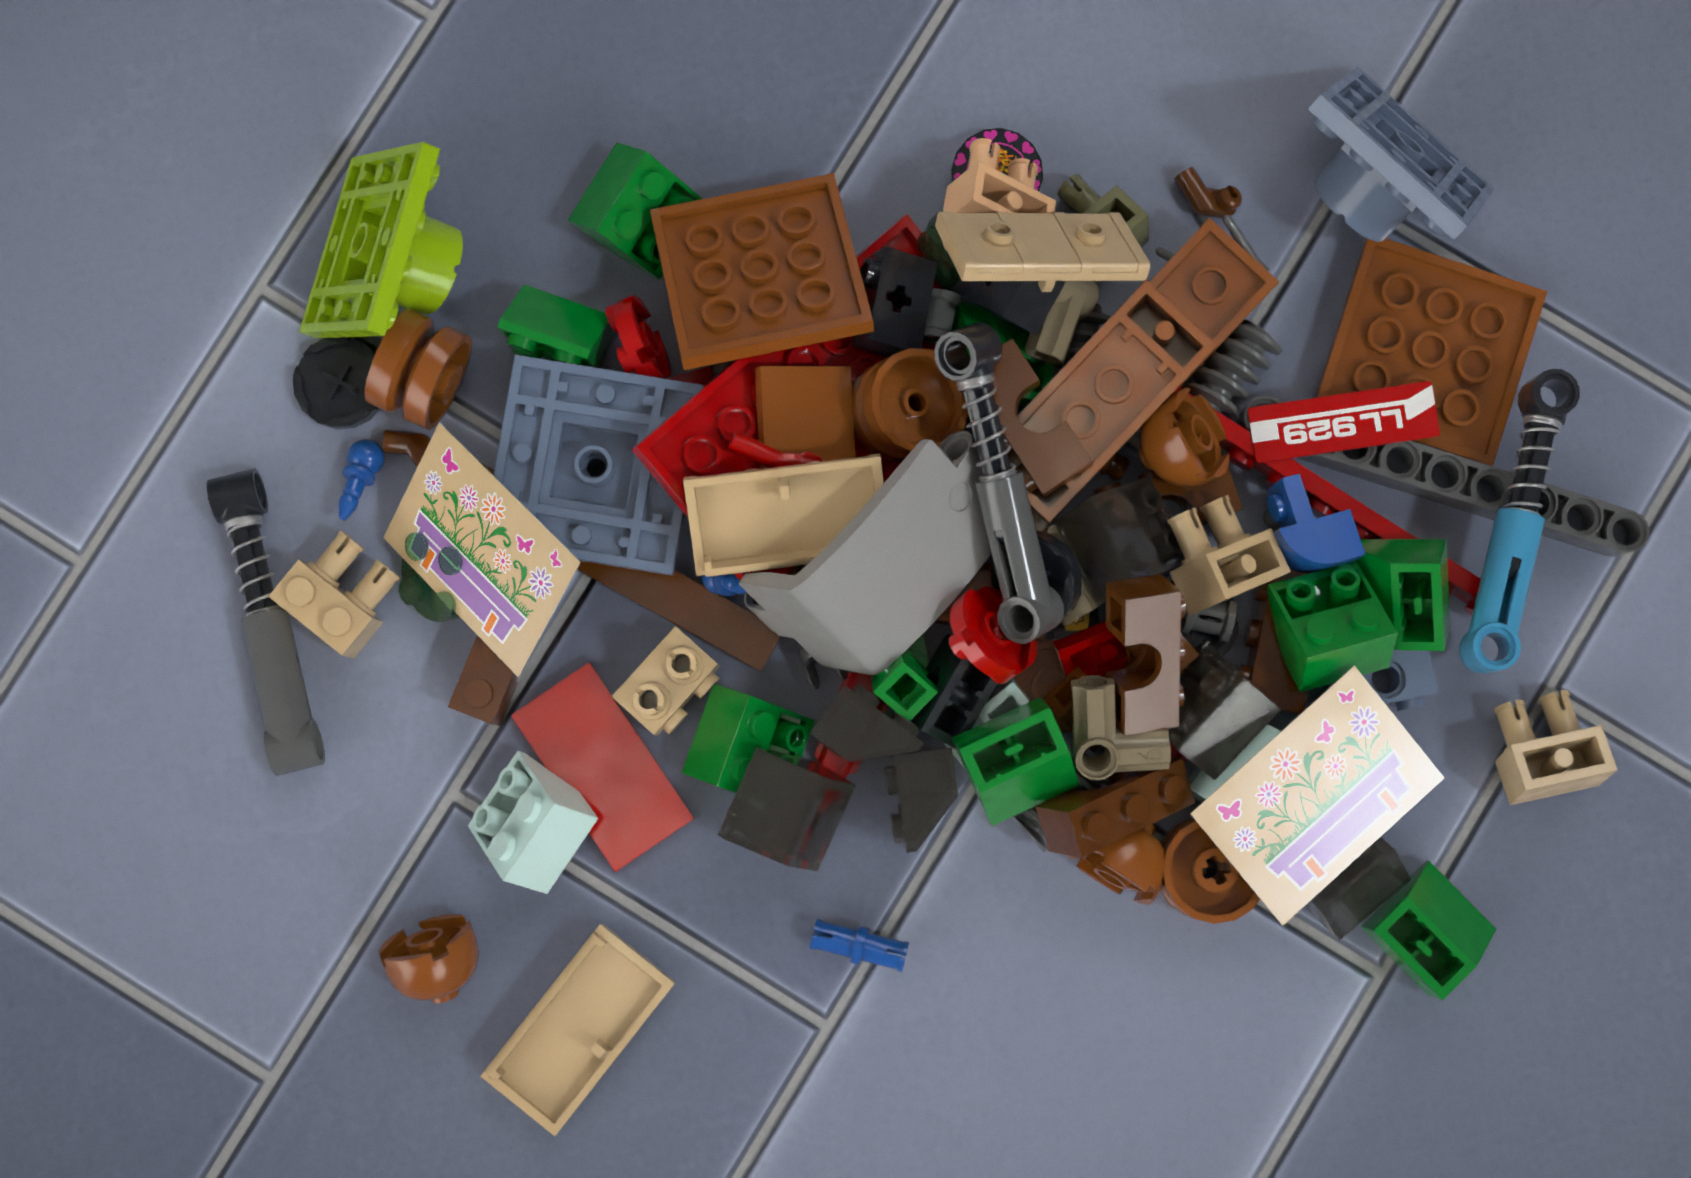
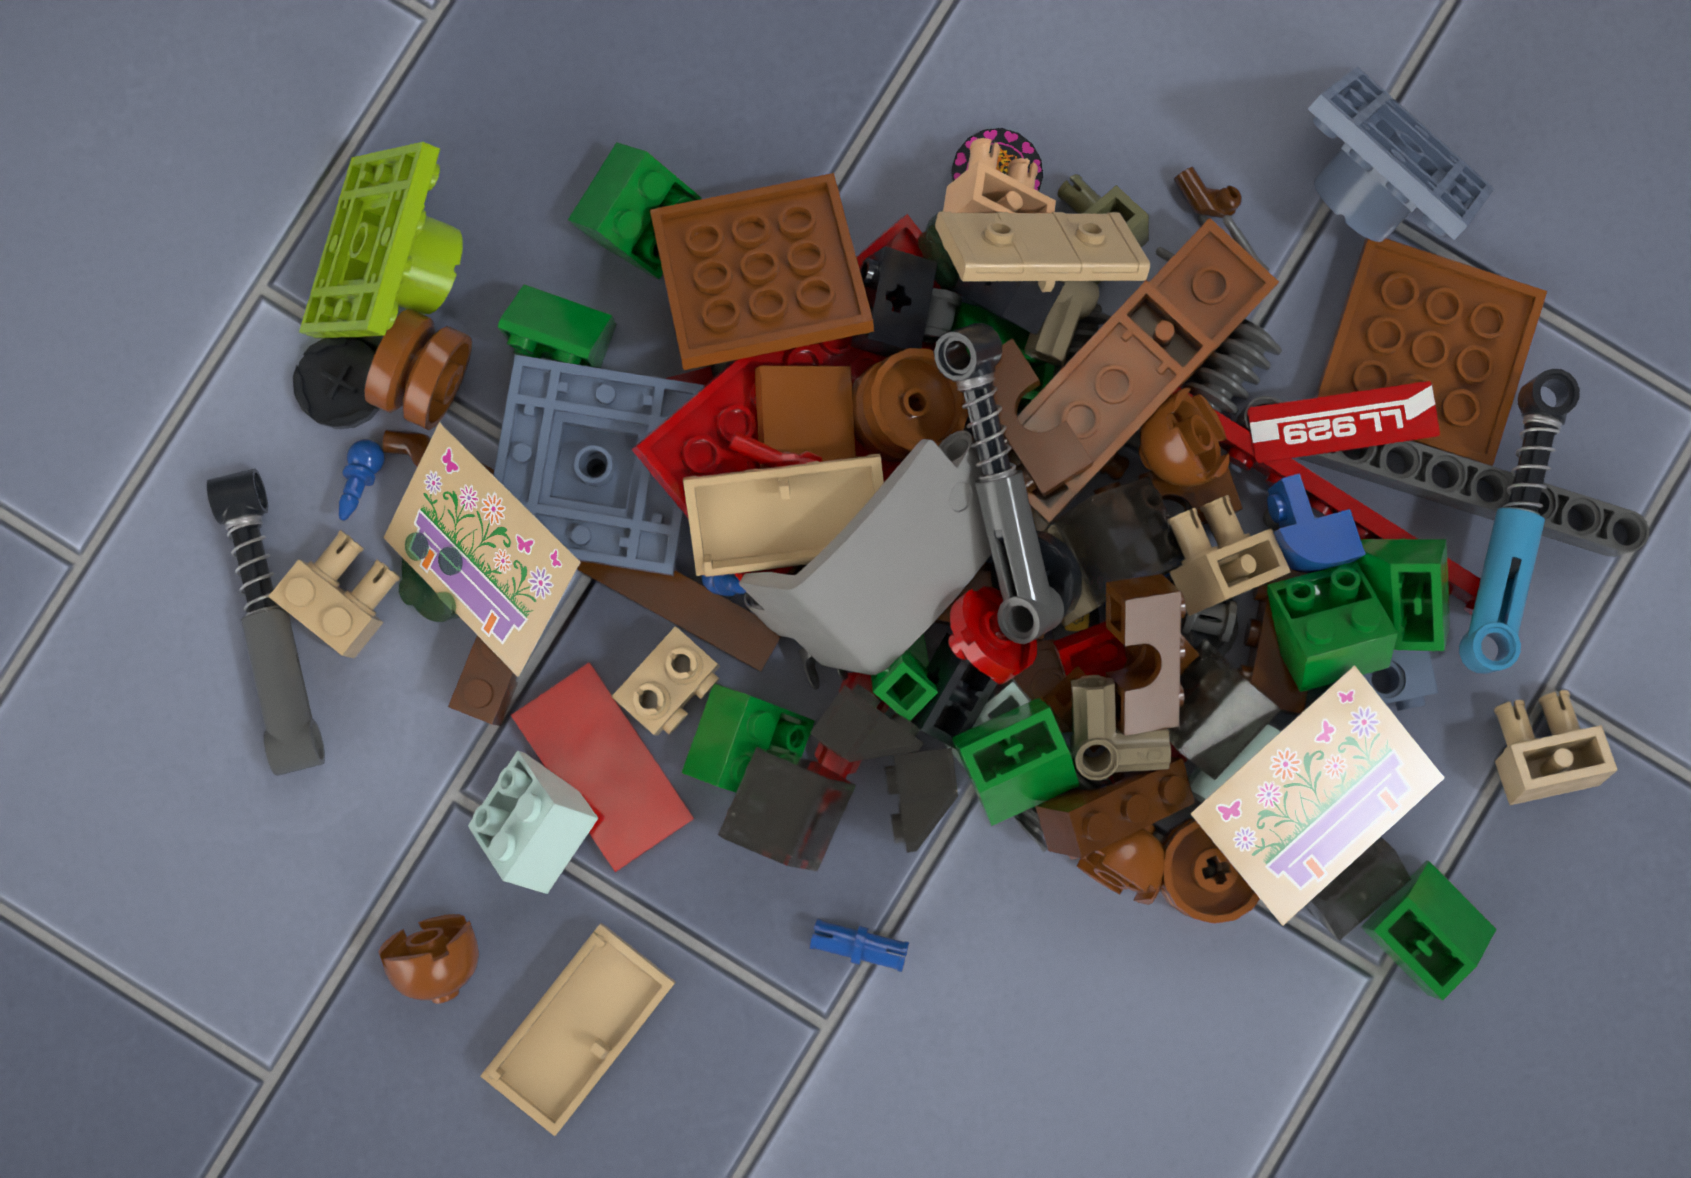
(641, 347): red plate -> none

